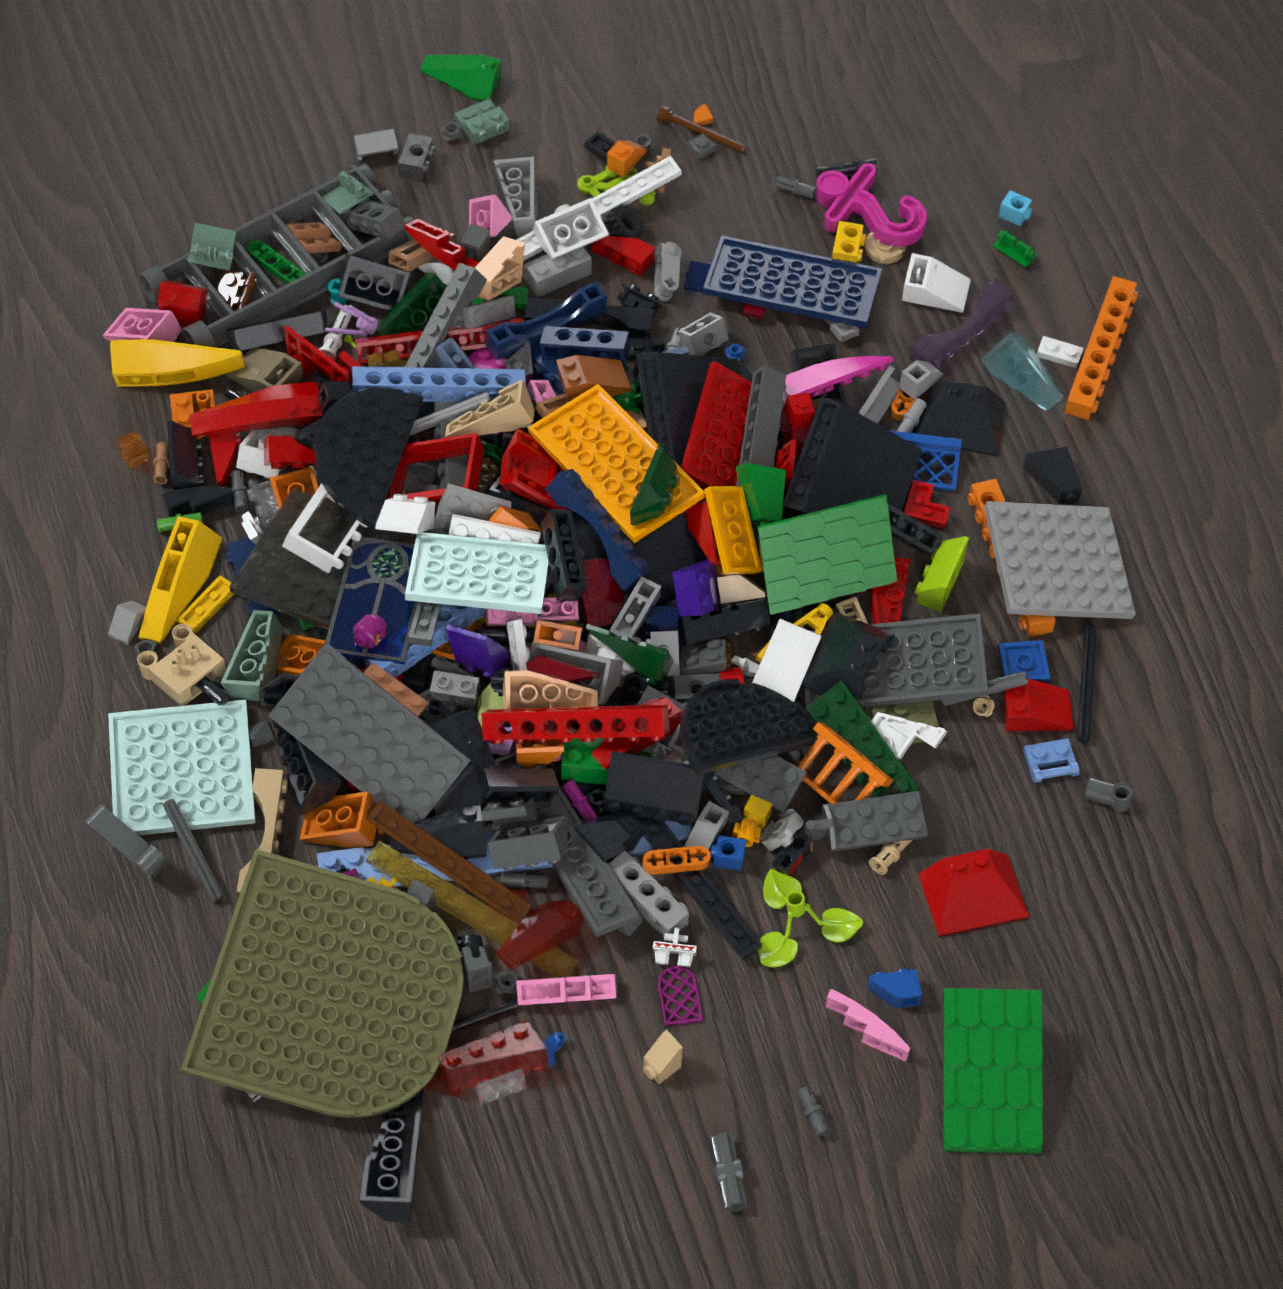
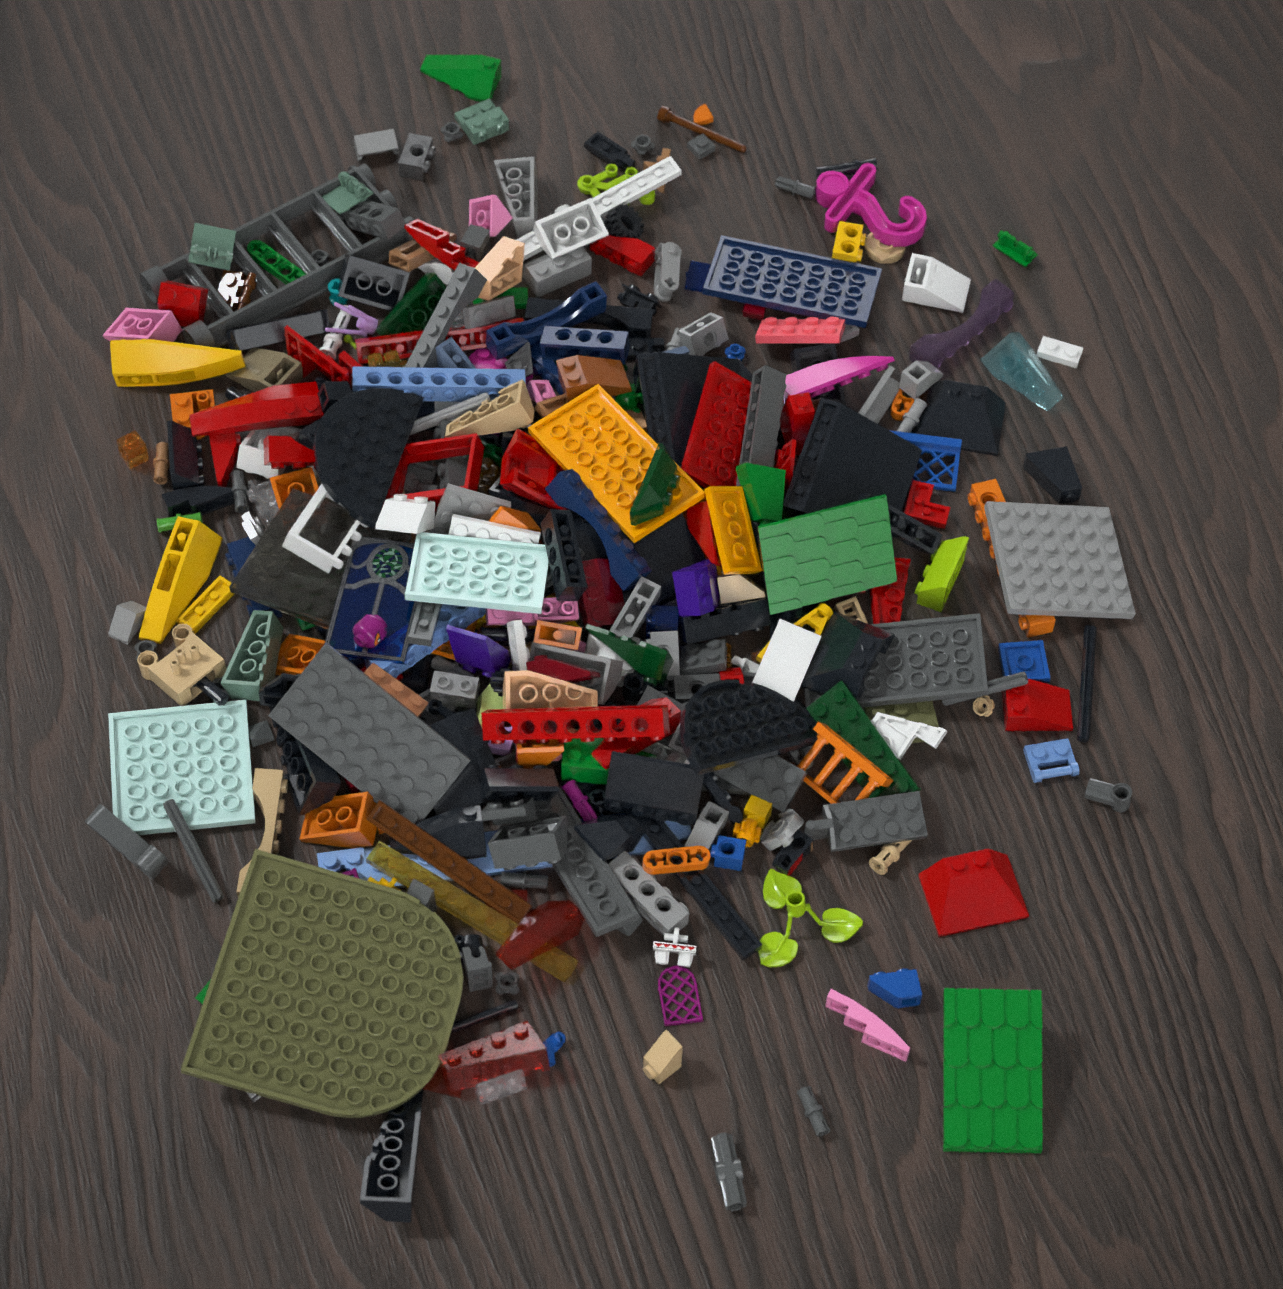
(314, 237): nougat slope -> none
(566, 989): bright pink slope -> none
(623, 157): orange slope -> none
(800, 330): none -> coral plate
(1015, 208): medium azure brick -> none
(1100, 348): orange brick -> none

